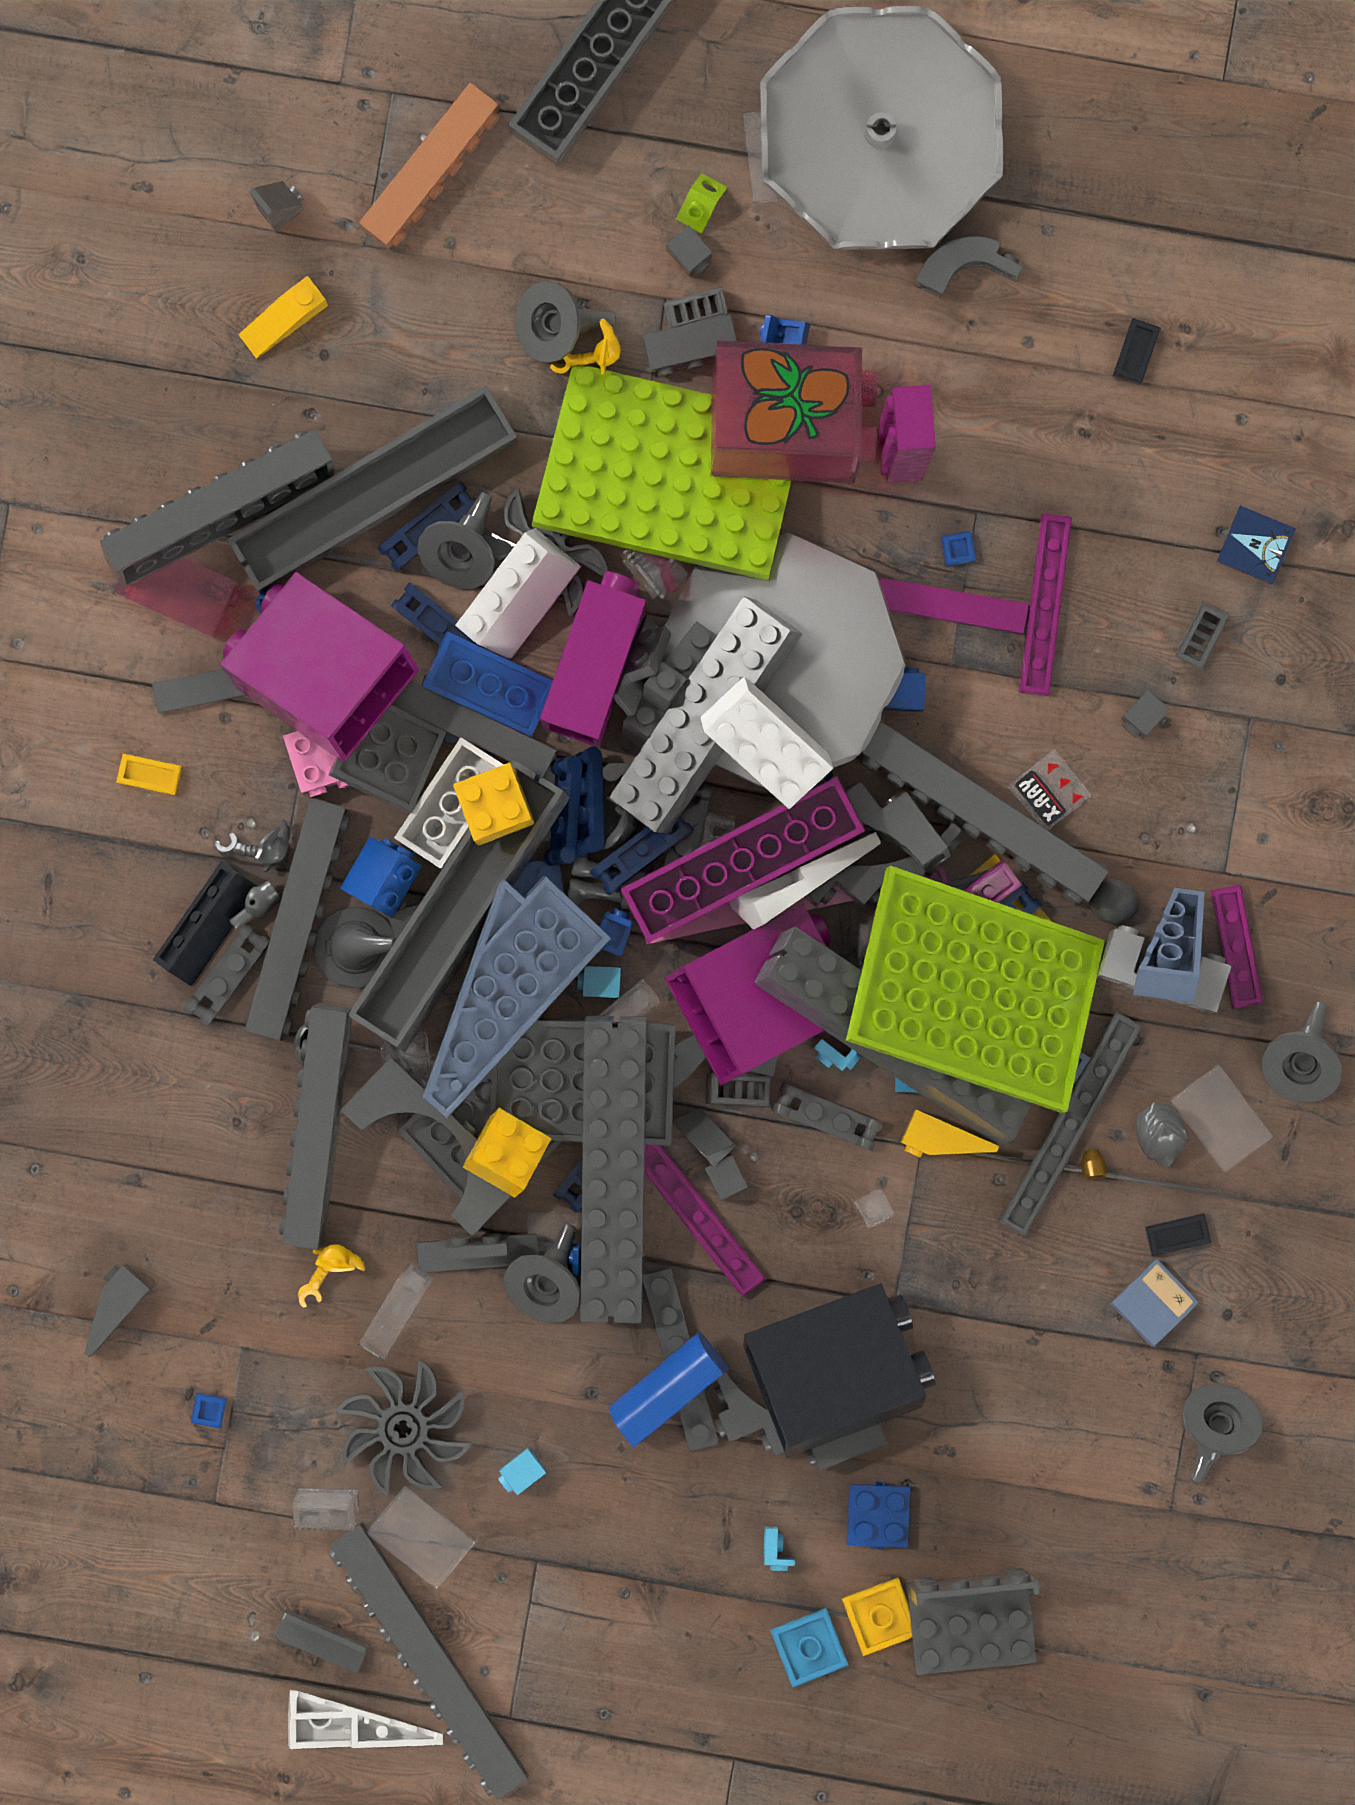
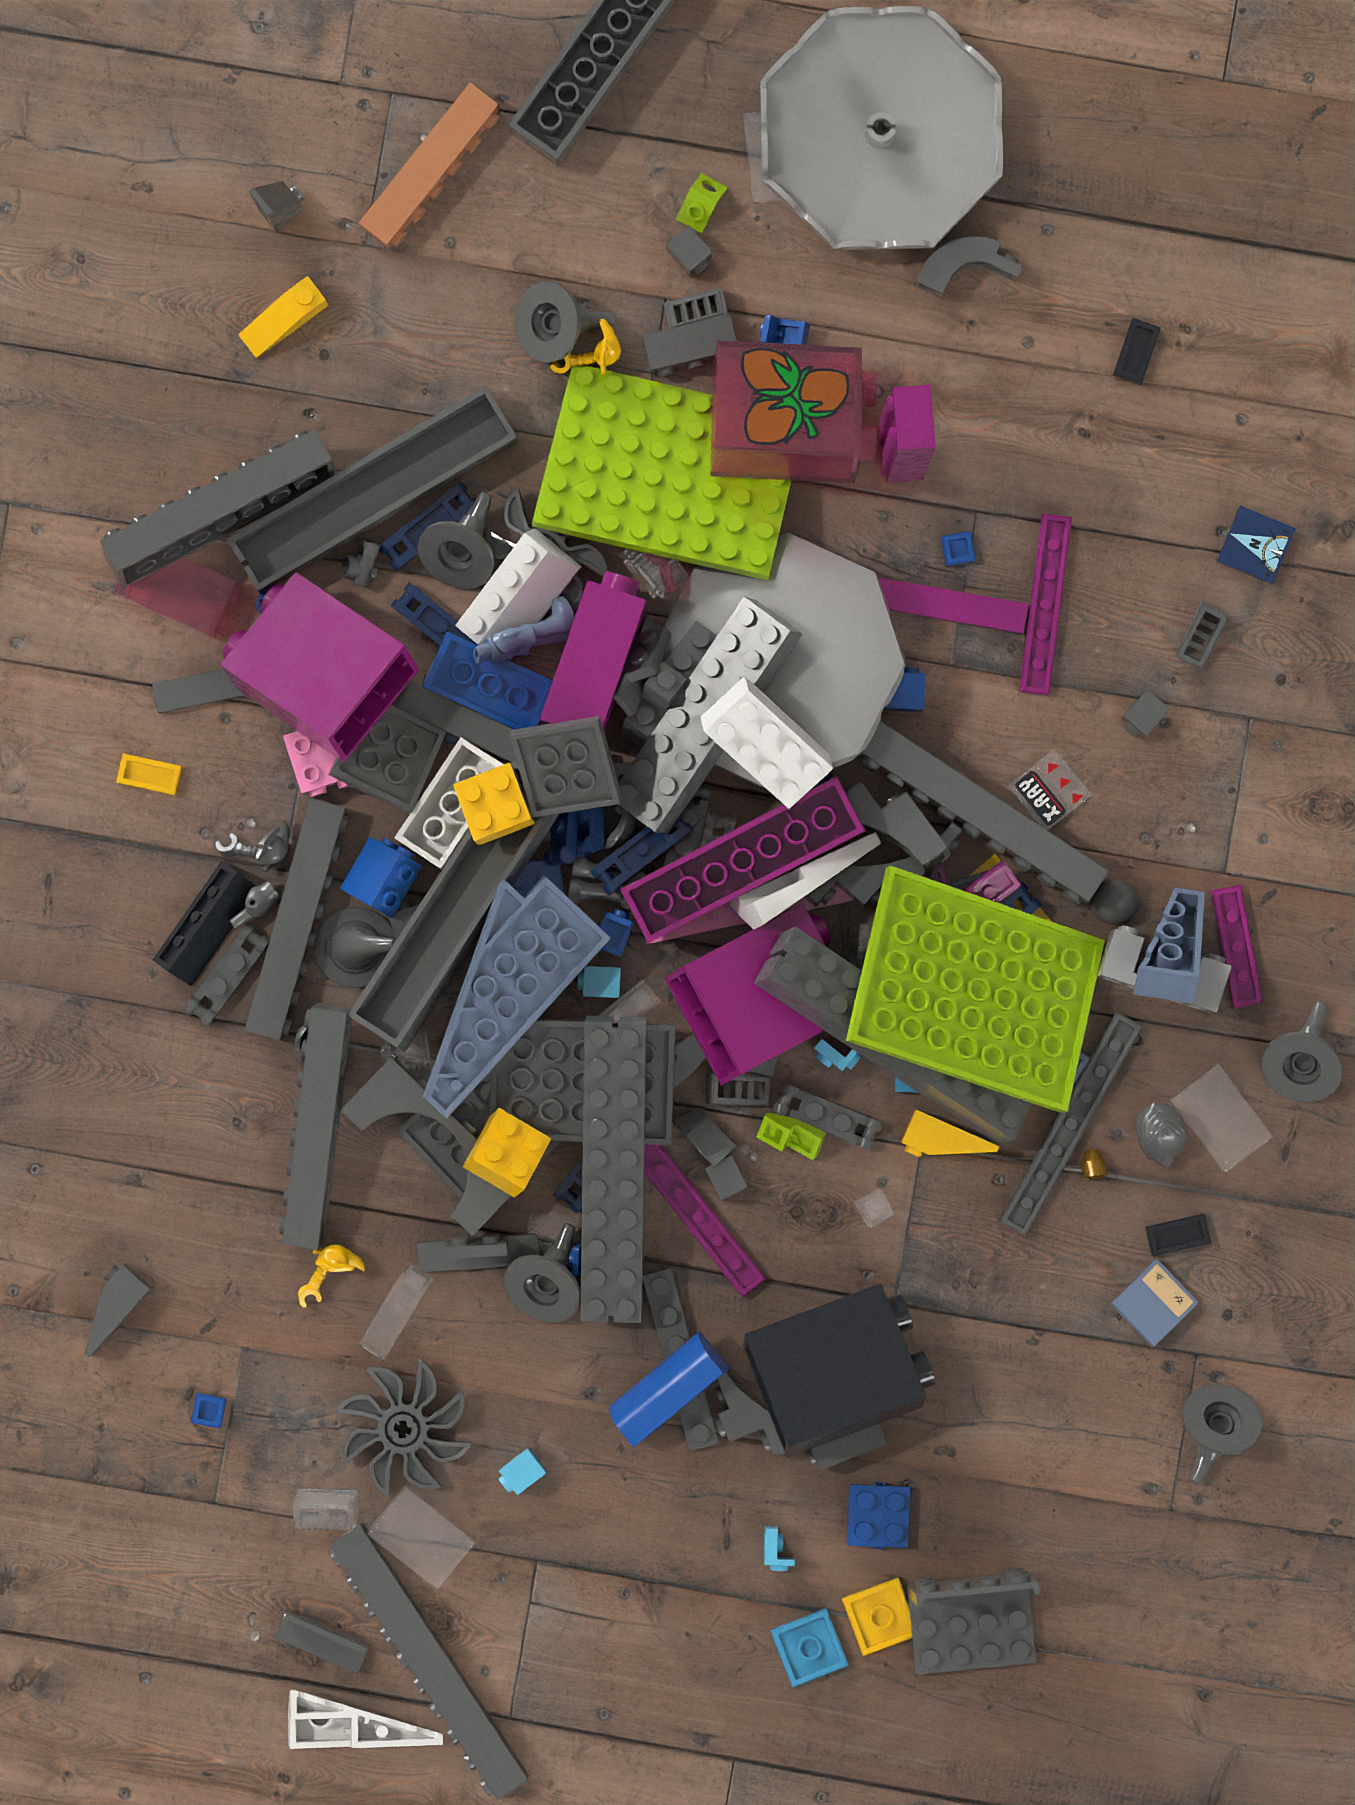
(361, 568): none -> dark grey plate
(520, 639): none -> sand blue piece
(565, 766): none -> dark grey plate
(786, 1131): none -> lime slope

